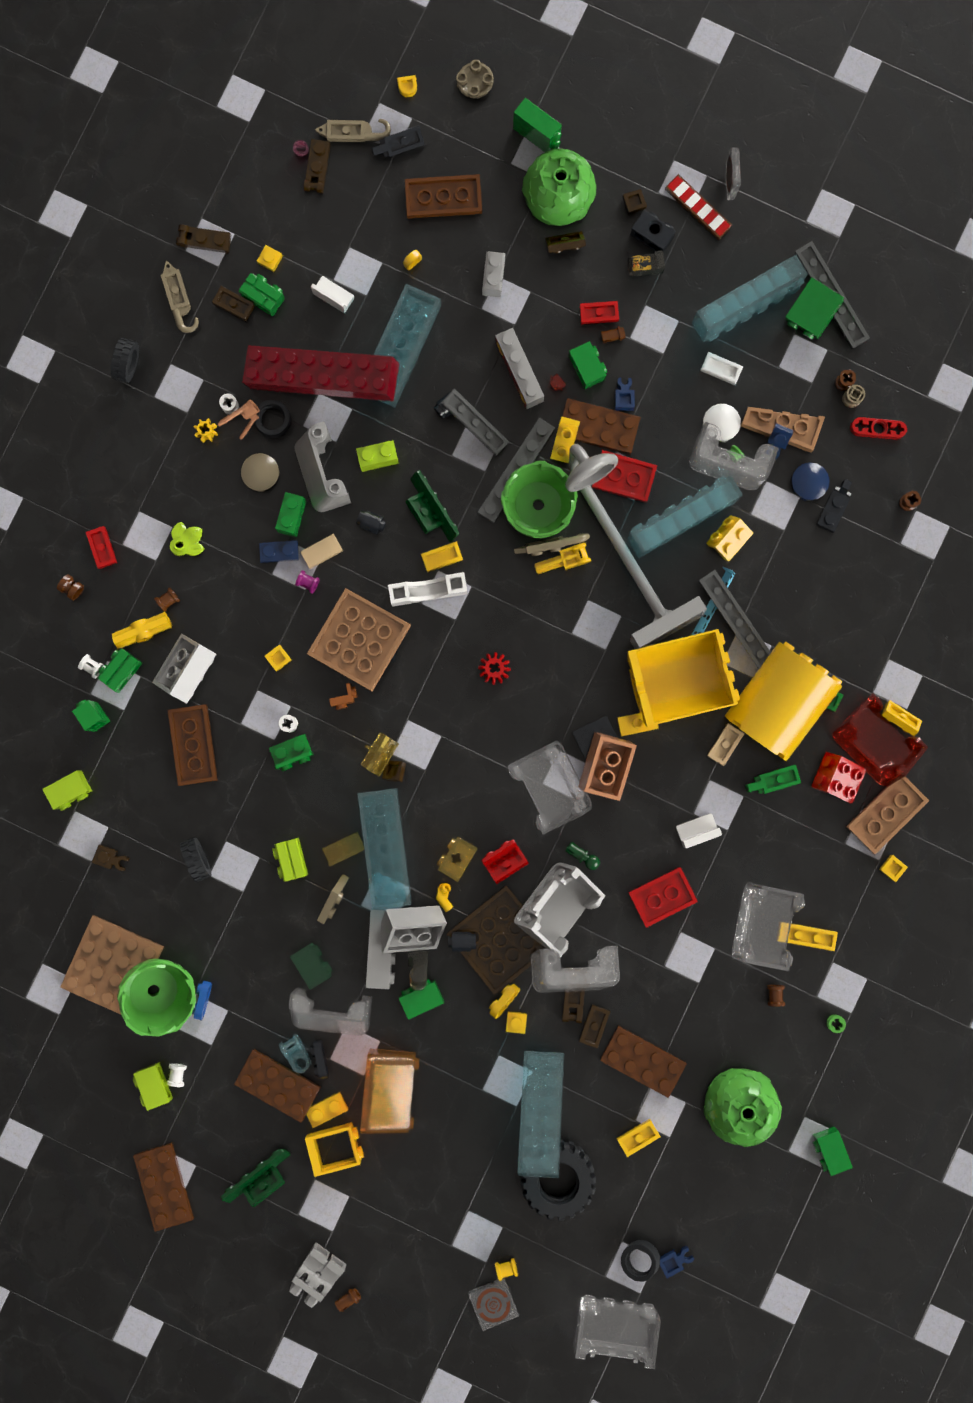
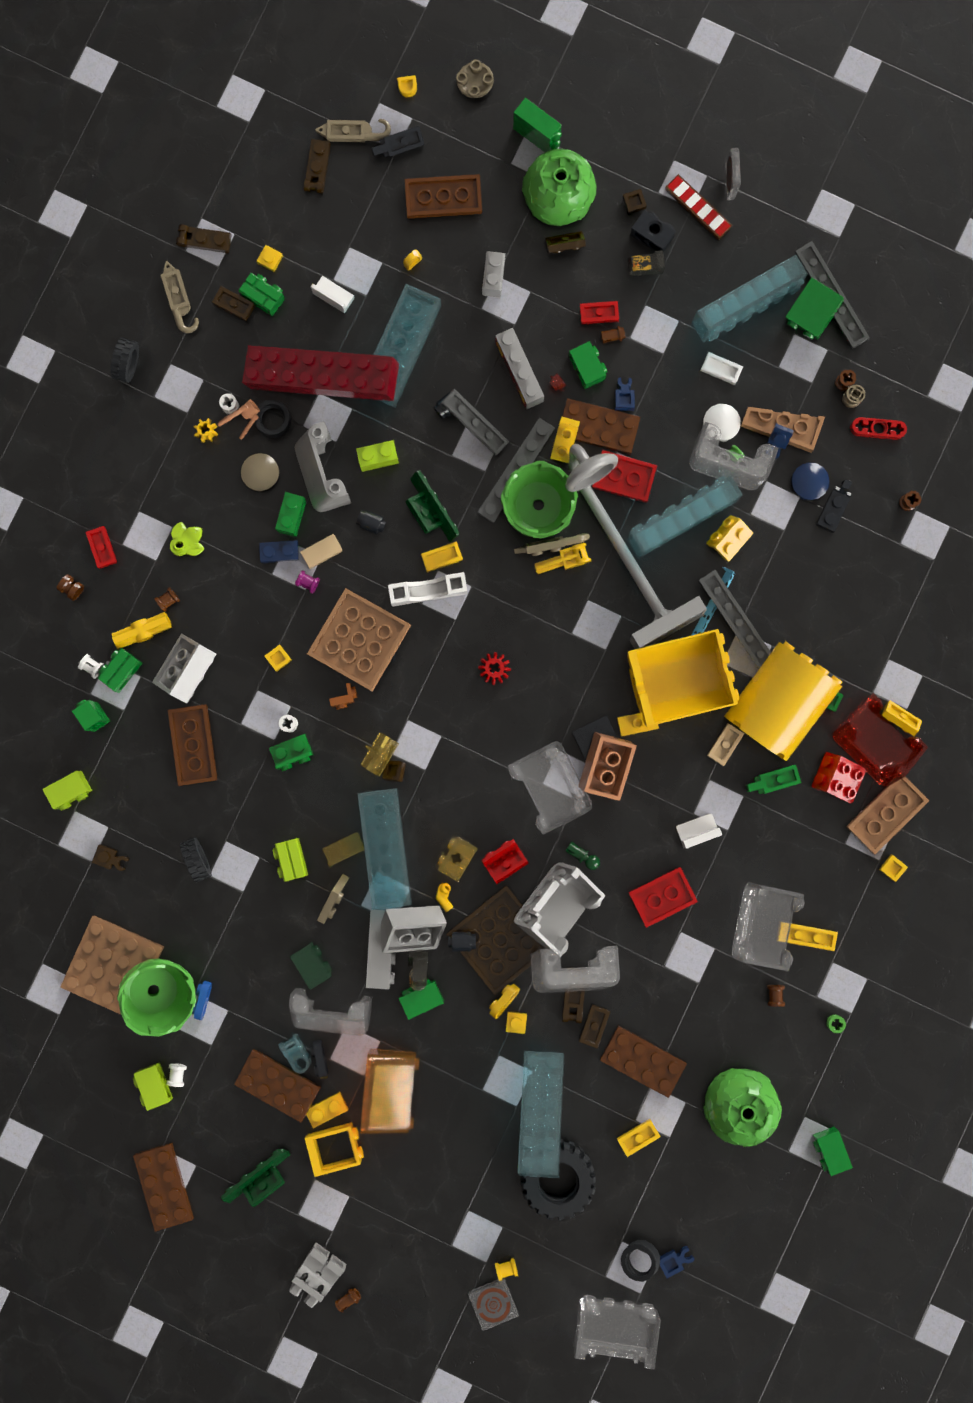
(300, 144): clear pink hinge -> none

